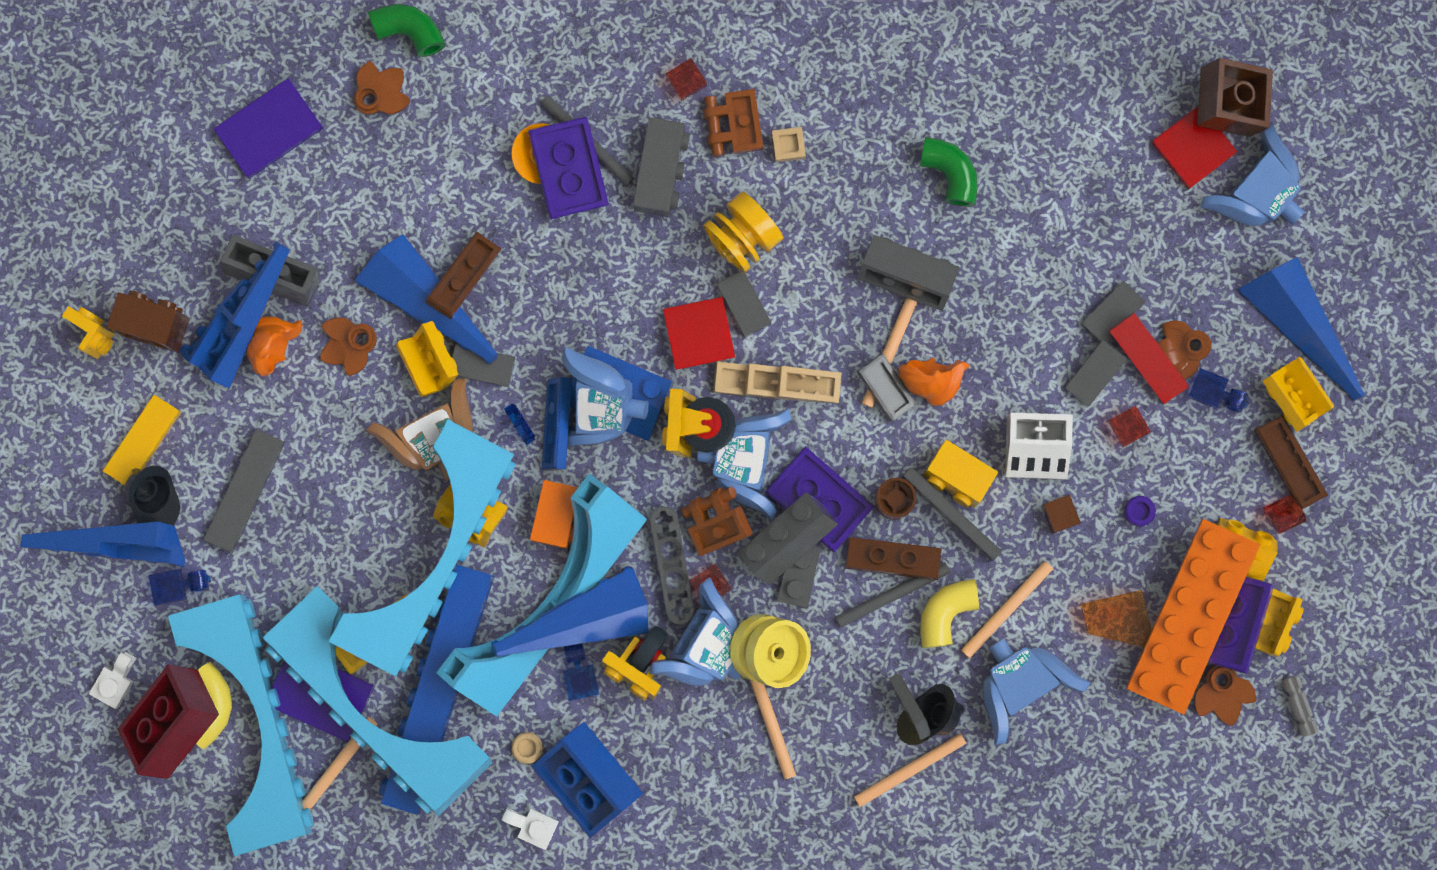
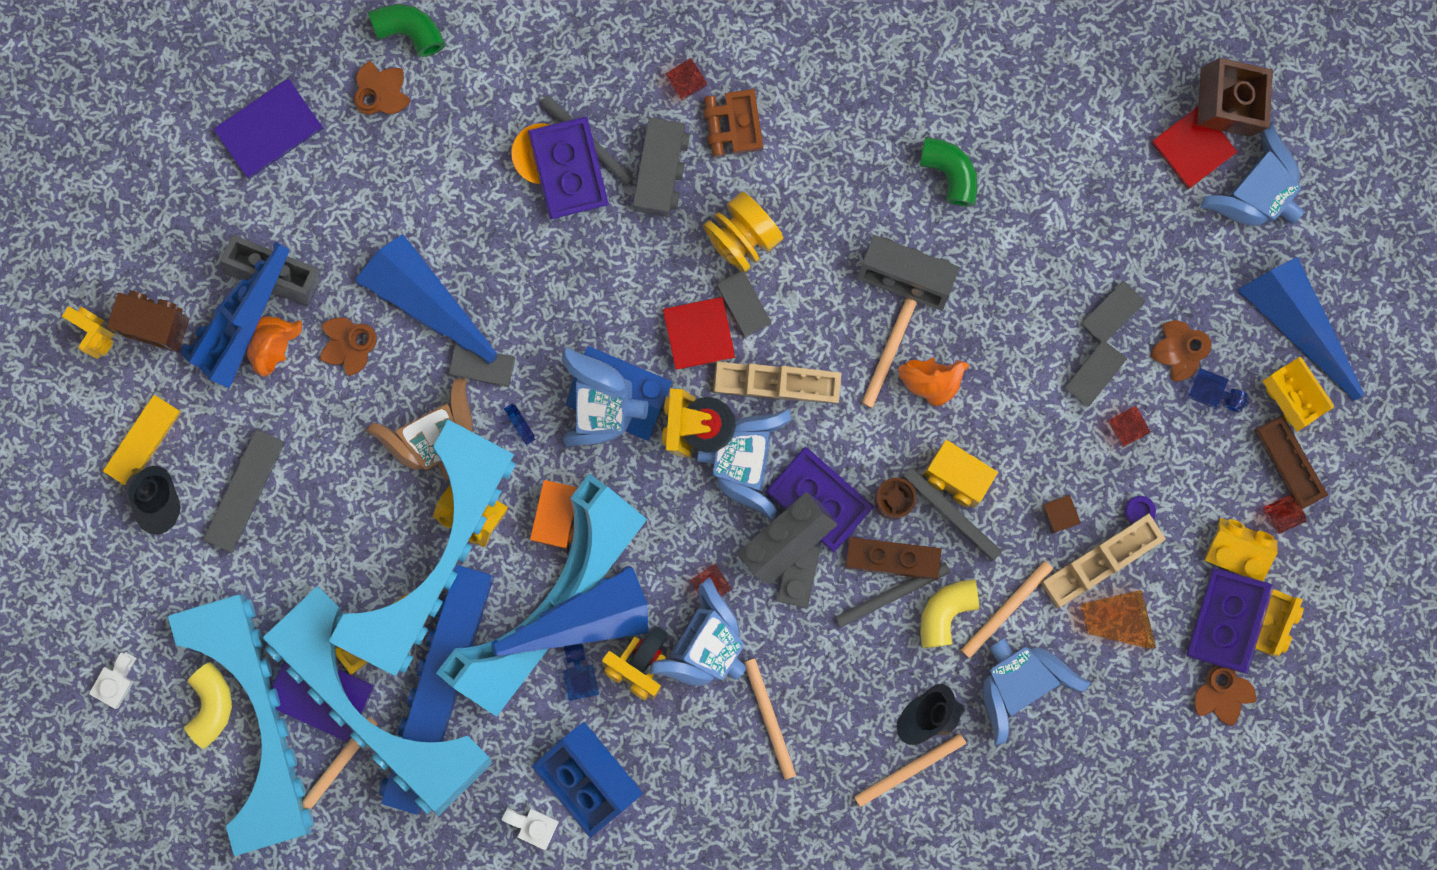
(137, 542): blue wedge -> none
(167, 721): dark red brick -> none
(170, 585): clear blue plate -> none
(428, 360): yellow bracket -> none
(463, 275): reddish brown tile -> none
(527, 747): tan tile -> none
(556, 424): blue tile -> none
(668, 566): dark grey beam -> none
(720, 530): dark orange plate -> none
(770, 650): light yellow wheel -> none
(788, 144): tan plate -> none
(886, 387): tile -> none
(910, 706): dark grey tile -> none
(1038, 445): white slope -> none
(1103, 561): none -> tan slope
(1149, 358): red tile -> none
(1192, 616): orange plate -> none
(1300, 706): light grey axle -> none

